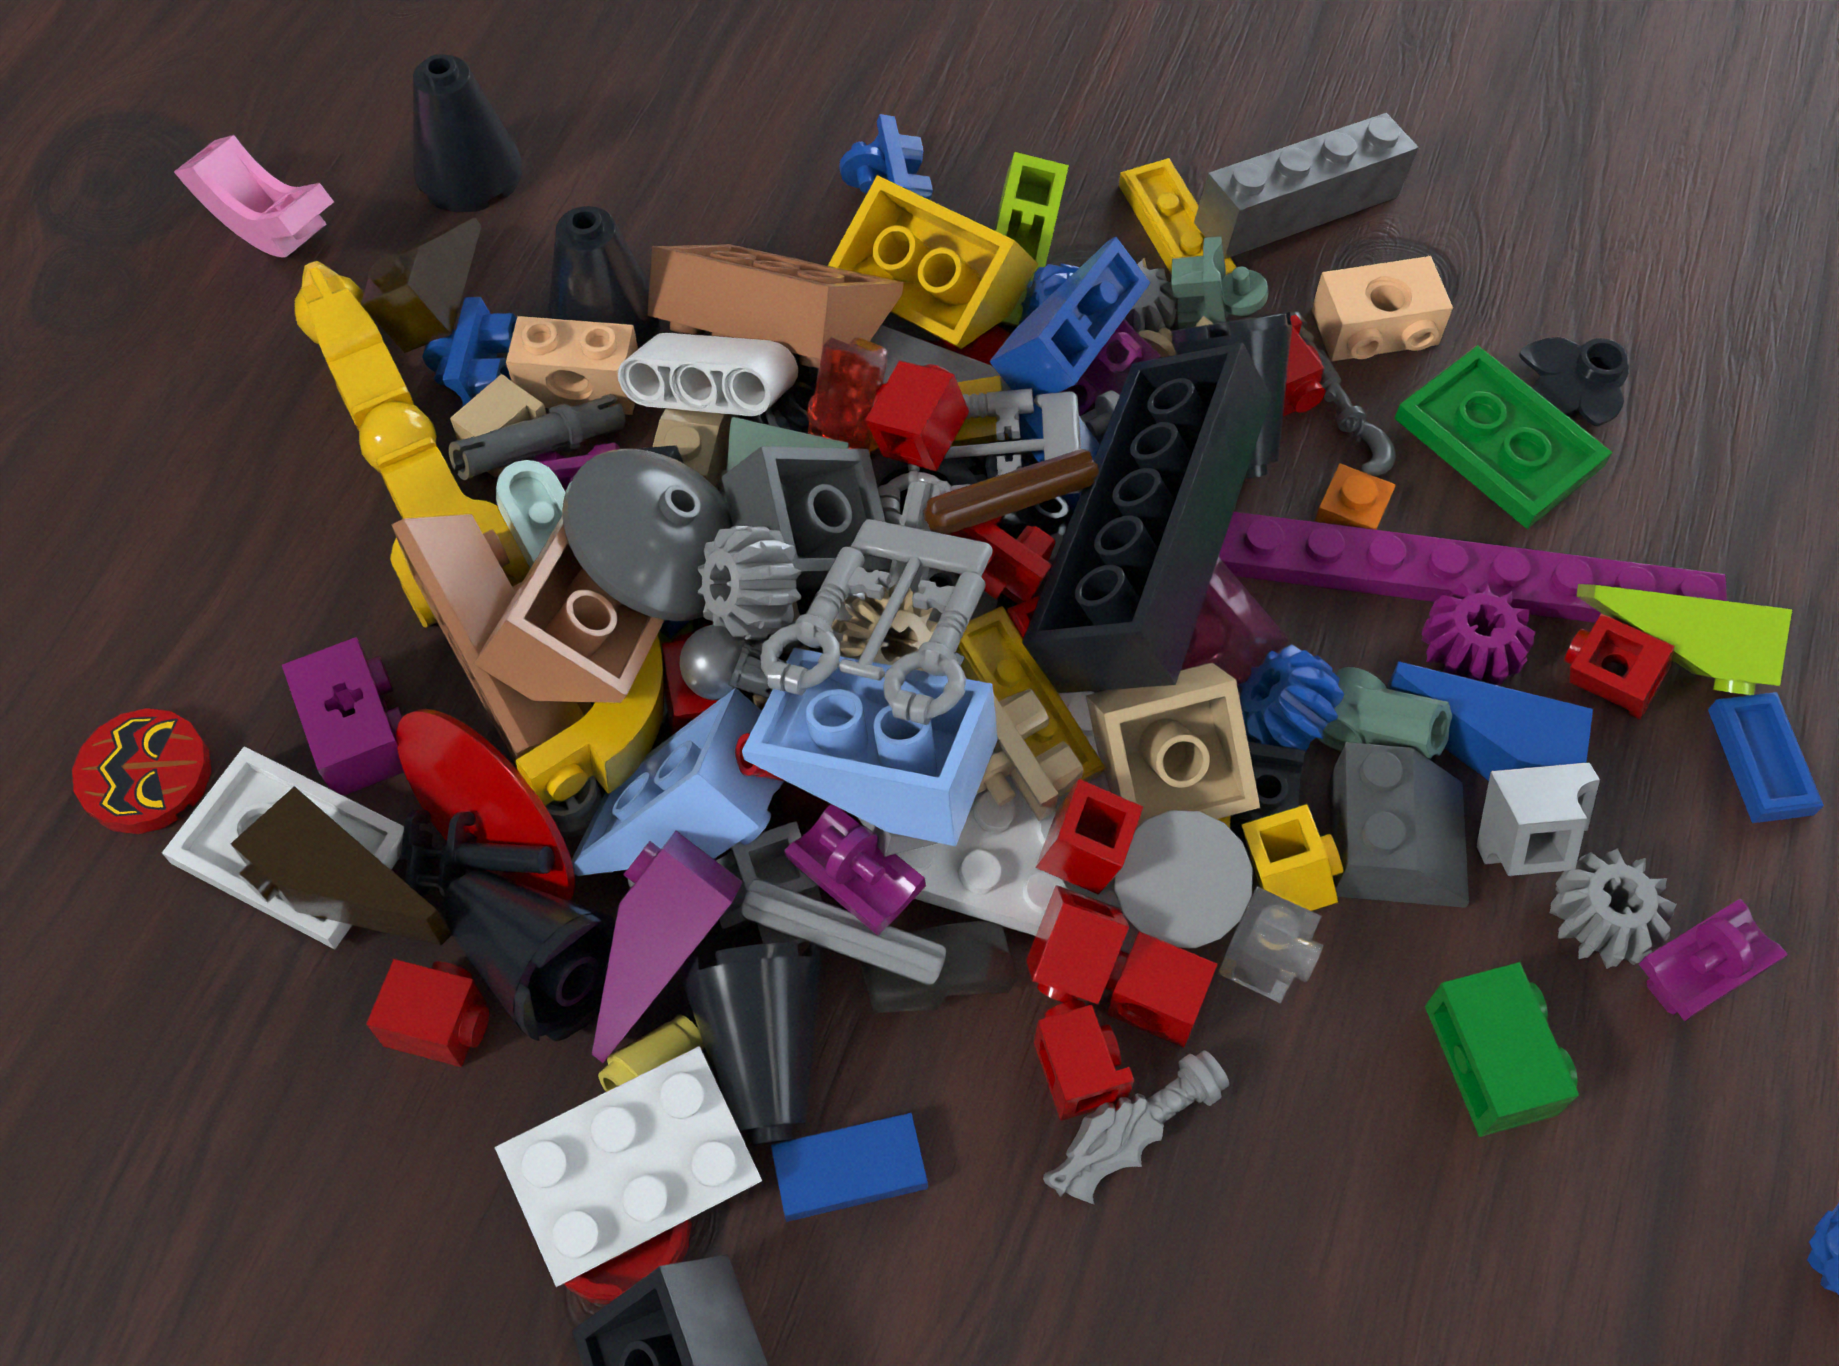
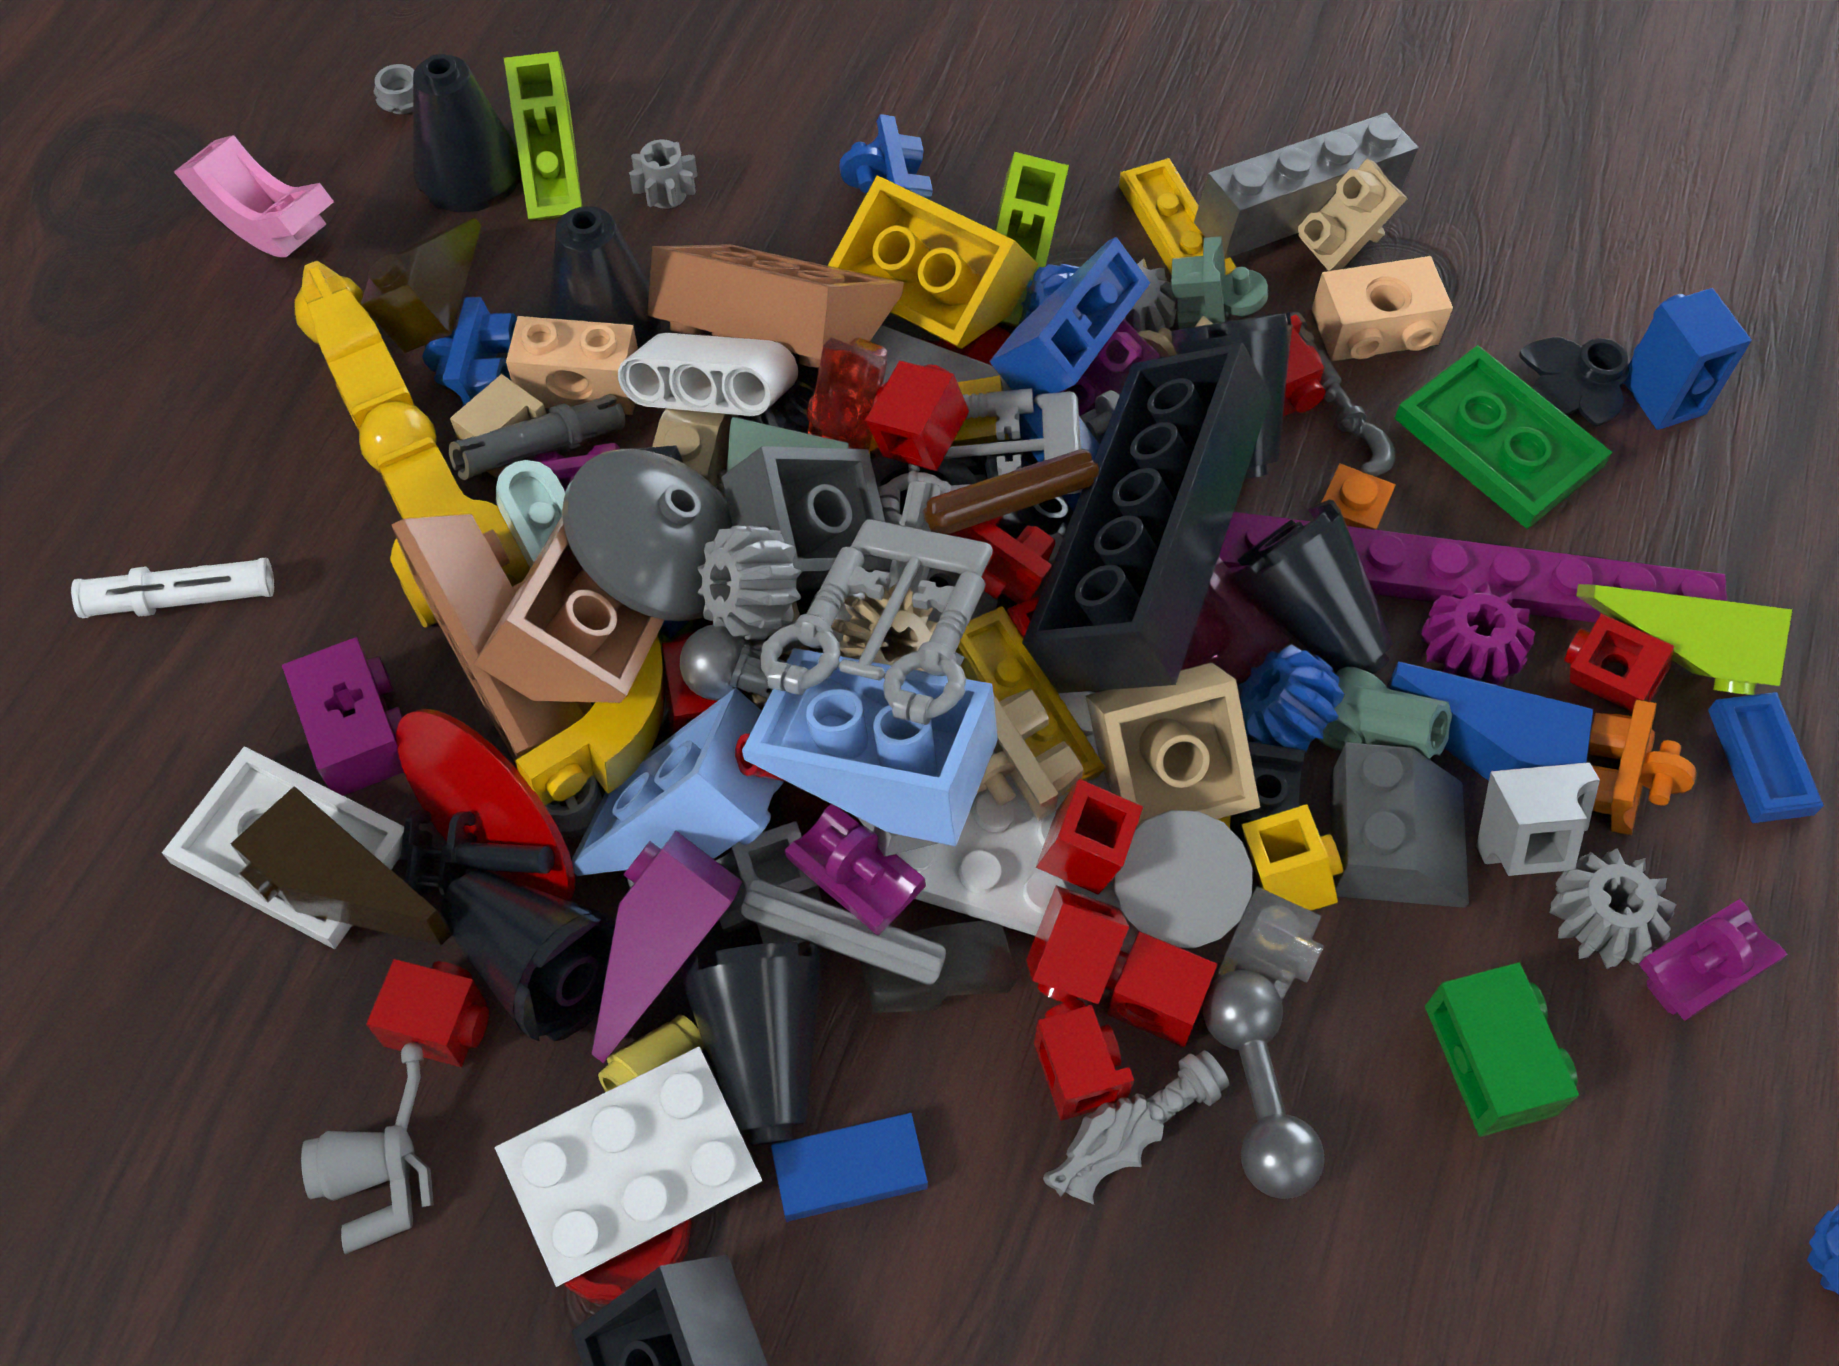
(141, 770): red tile -> none
(177, 588): none -> white pin
(353, 1161): none -> light grey piece
(395, 88): none -> light grey plate
(543, 134): none -> lime slope
(663, 174): none -> light grey gear
(1280, 1150): none -> flat silver piece
(1318, 590): none -> black cone
(1351, 216): none -> tan hips
(1632, 743): none -> orange hips
(1685, 358): none -> blue brick

